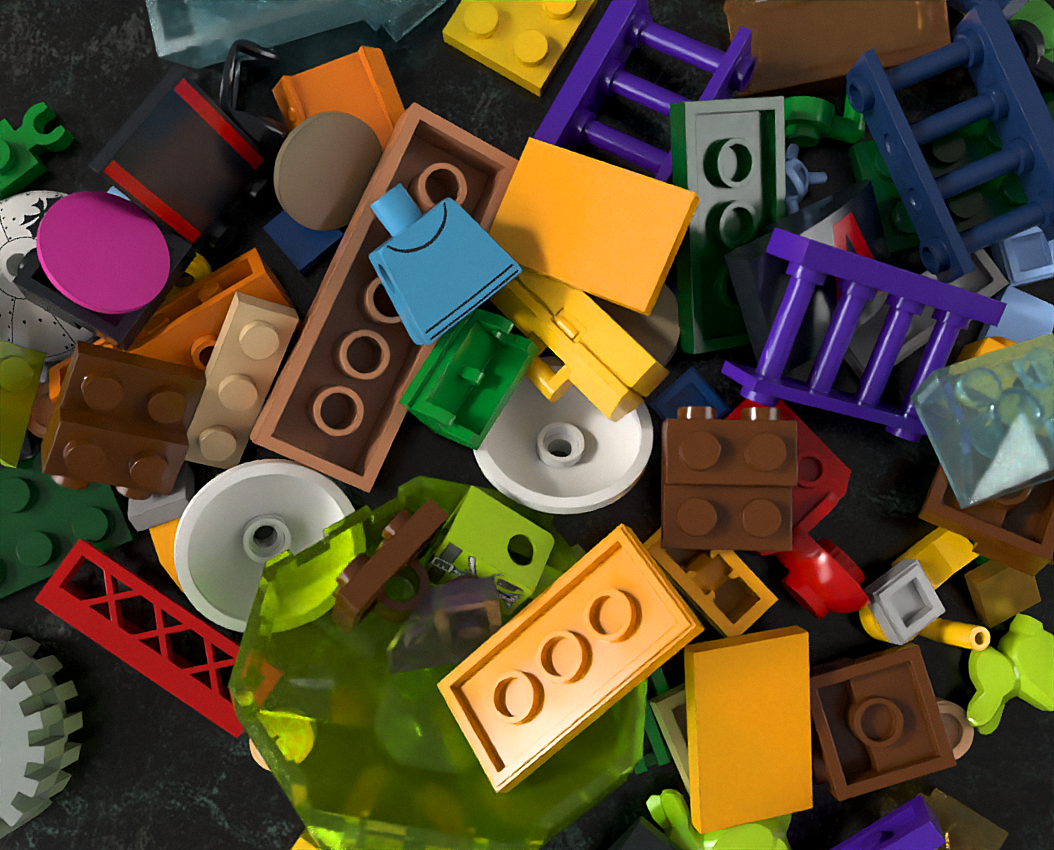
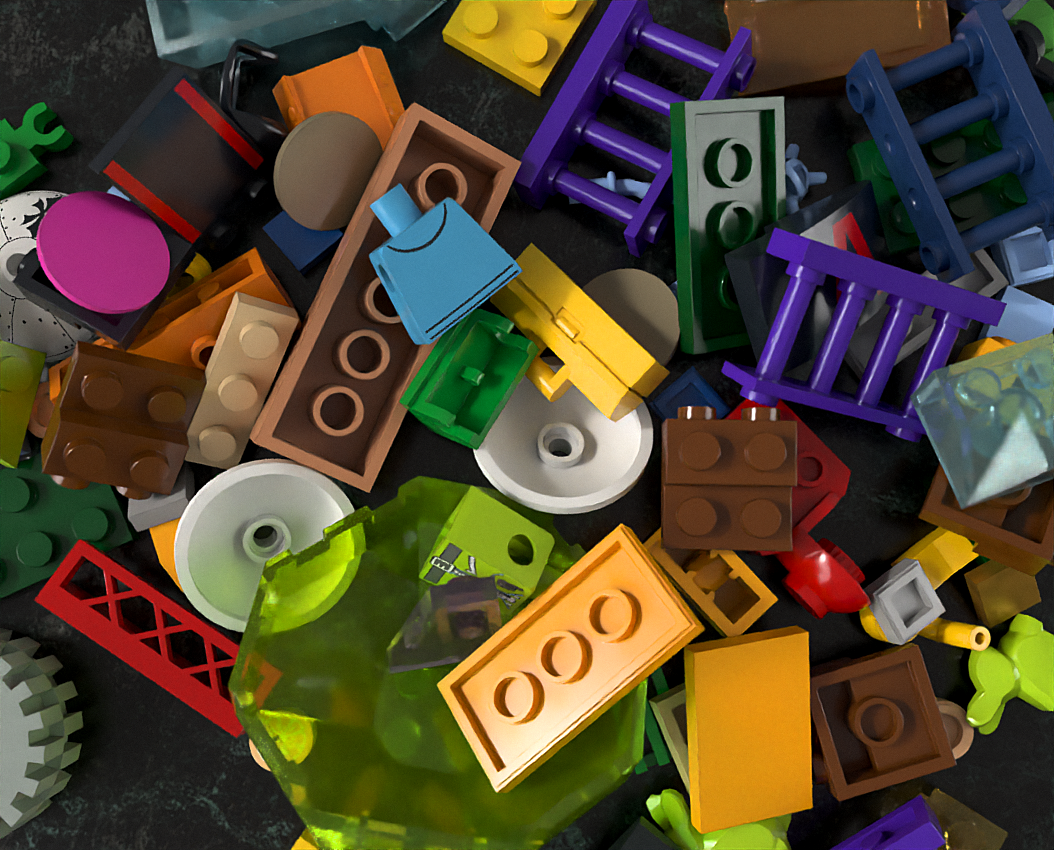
(399, 554): reddish brown plate -> none
(592, 224): light orange tile -> none
(814, 118): green plate -> none

